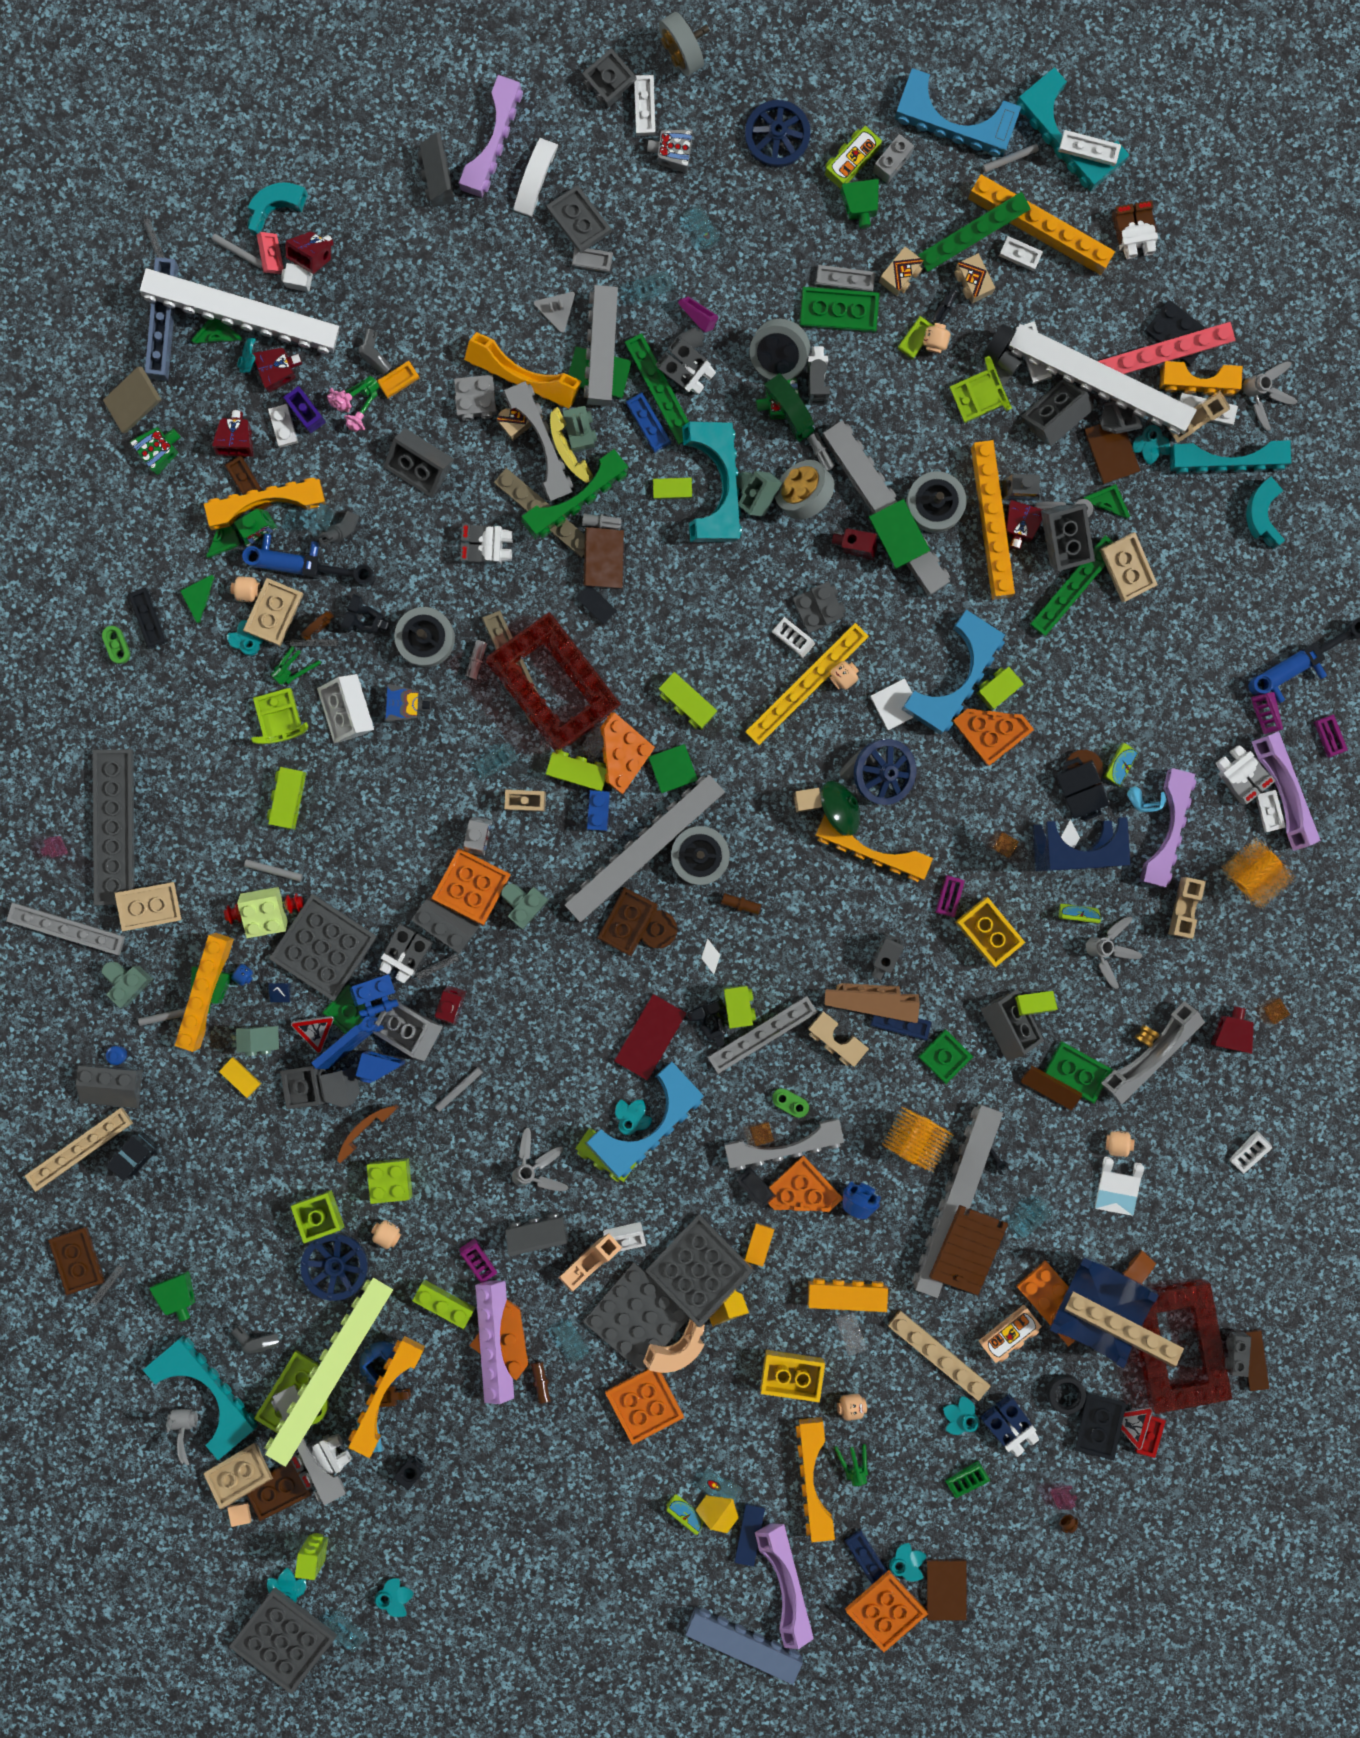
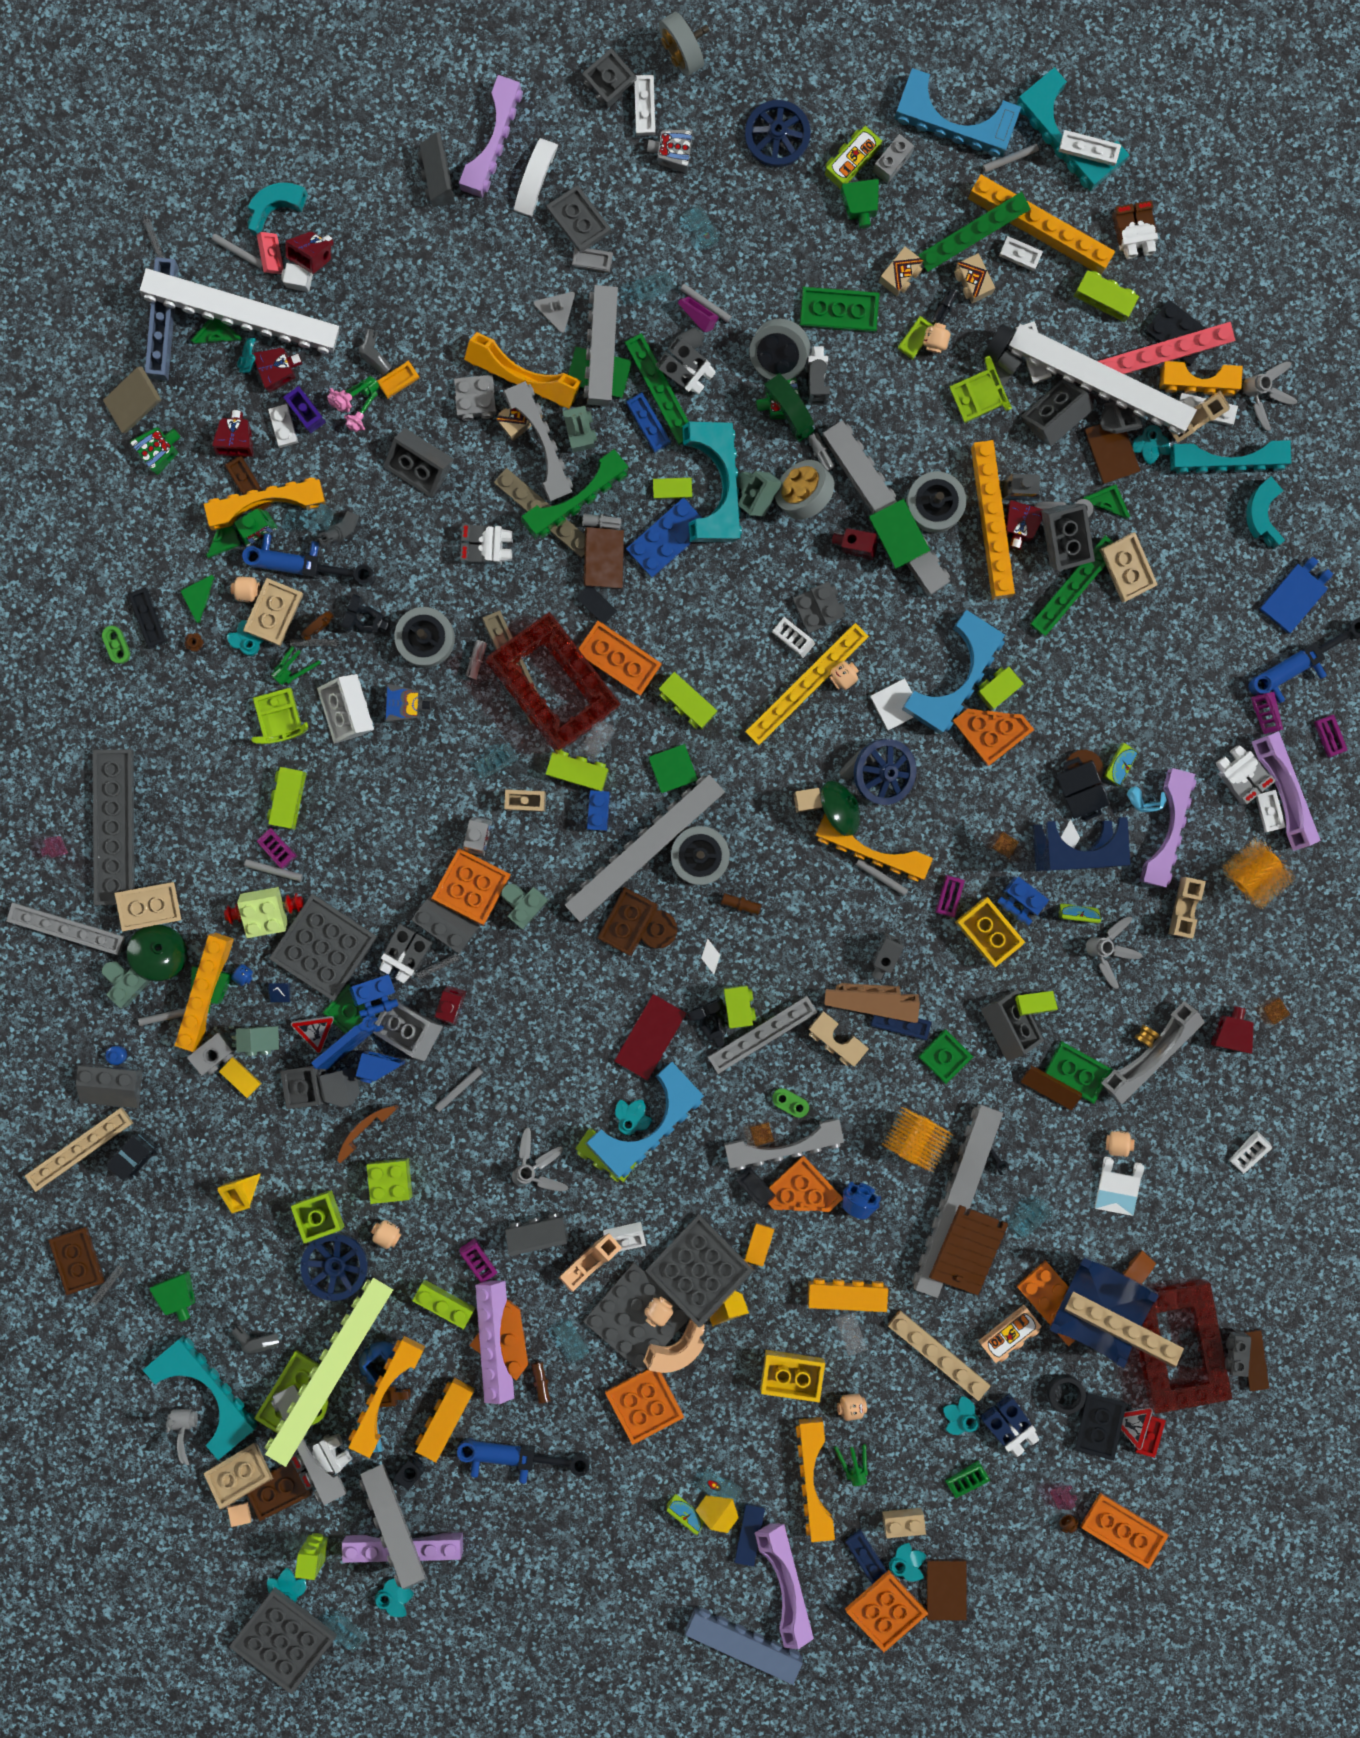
(155, 964): none -> dark green dish
(198, 642): none -> reddish brown plate
(201, 1059): none -> light grey brick
(239, 1193): none -> yellow slope
(291, 854): none -> magenta slope
(370, 1549): none -> lavender arch
(393, 1527): none -> light grey brick
(445, 1419): none -> light orange brick
(516, 1456): none -> blue piece
(580, 468): light yellow slope -> none
(619, 658): none -> orange plate
(623, 752): orange plate -> none
(658, 1312): none -> light nougat head
(664, 538): none -> blue plate
(706, 303): none -> light grey bar
(845, 278): light grey tile -> none
(882, 877): none -> light grey bar
(904, 1523): none -> tan brick
(1025, 896): none -> blue brick
(1106, 295): none -> lime brick
(1124, 1530): none -> orange plate
(1295, 595): none -> blue tile

